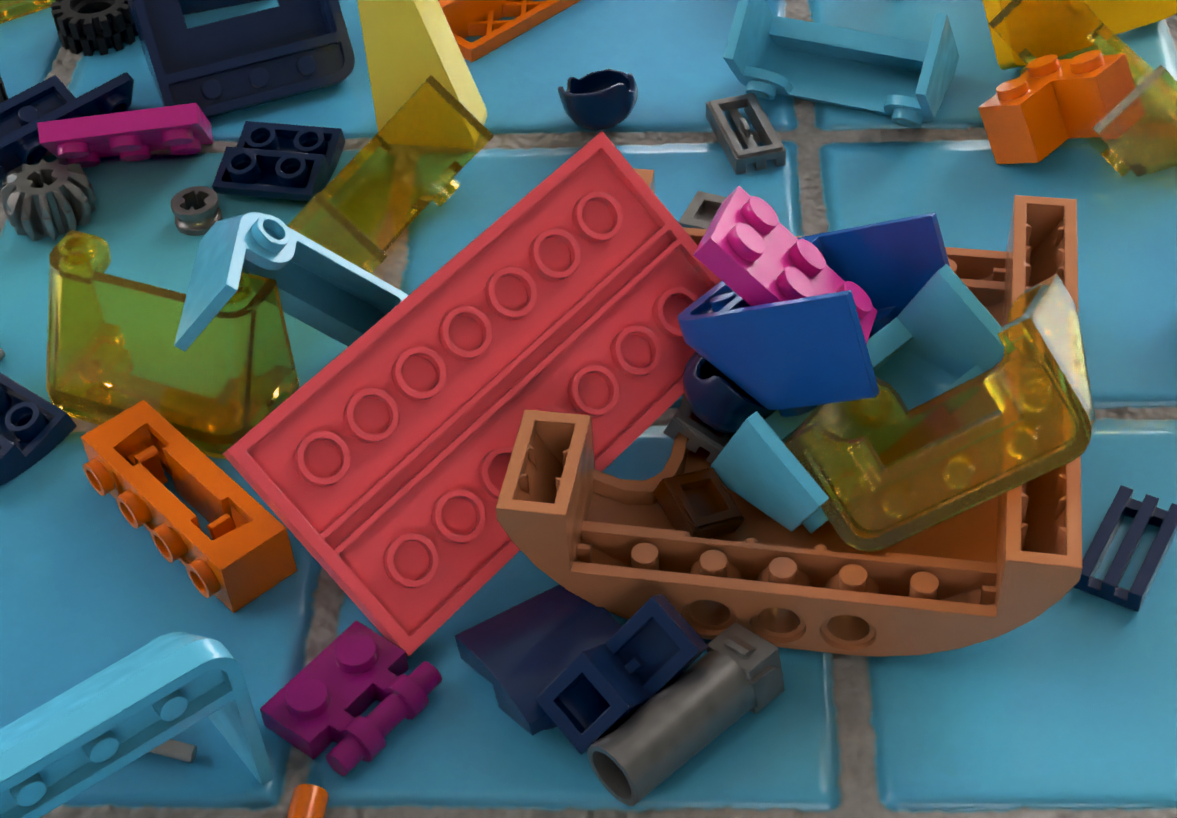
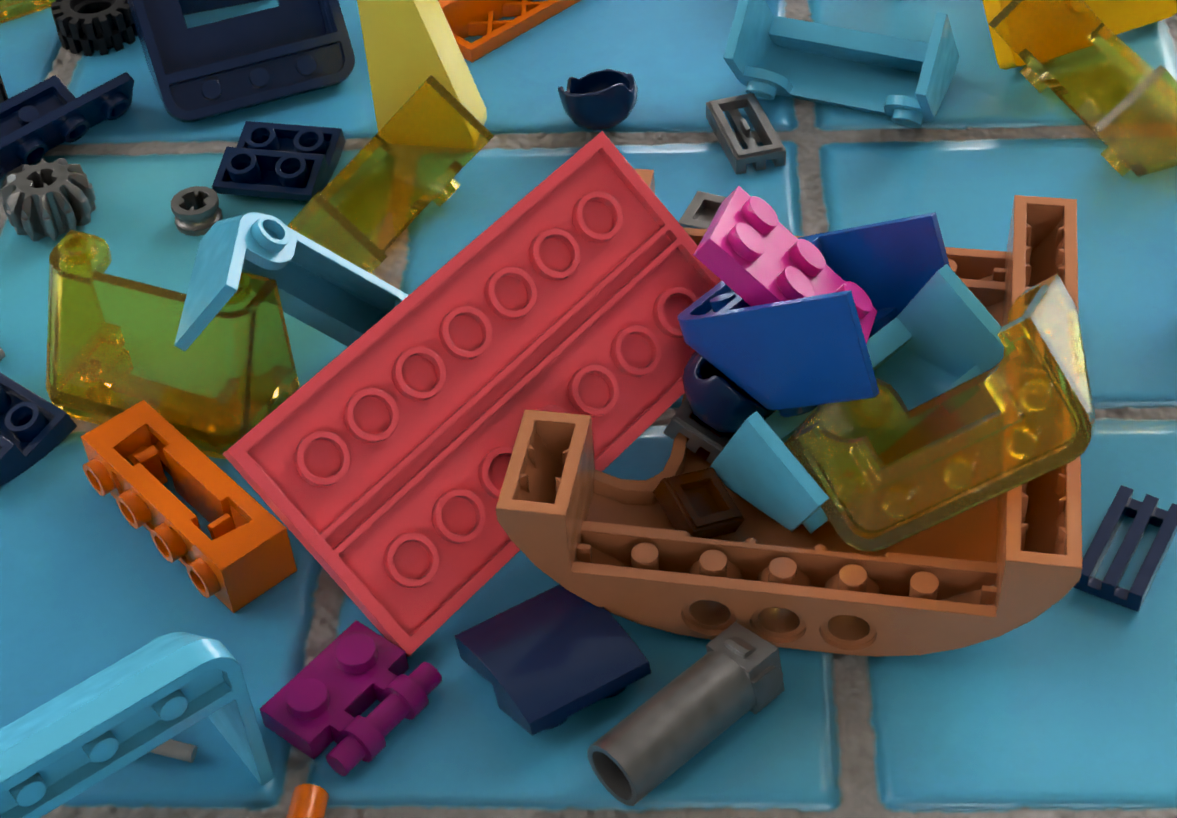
(127, 134): dark pink plate -> none
(622, 674): dark blue slope -> none
(1053, 104): orange brick -> none

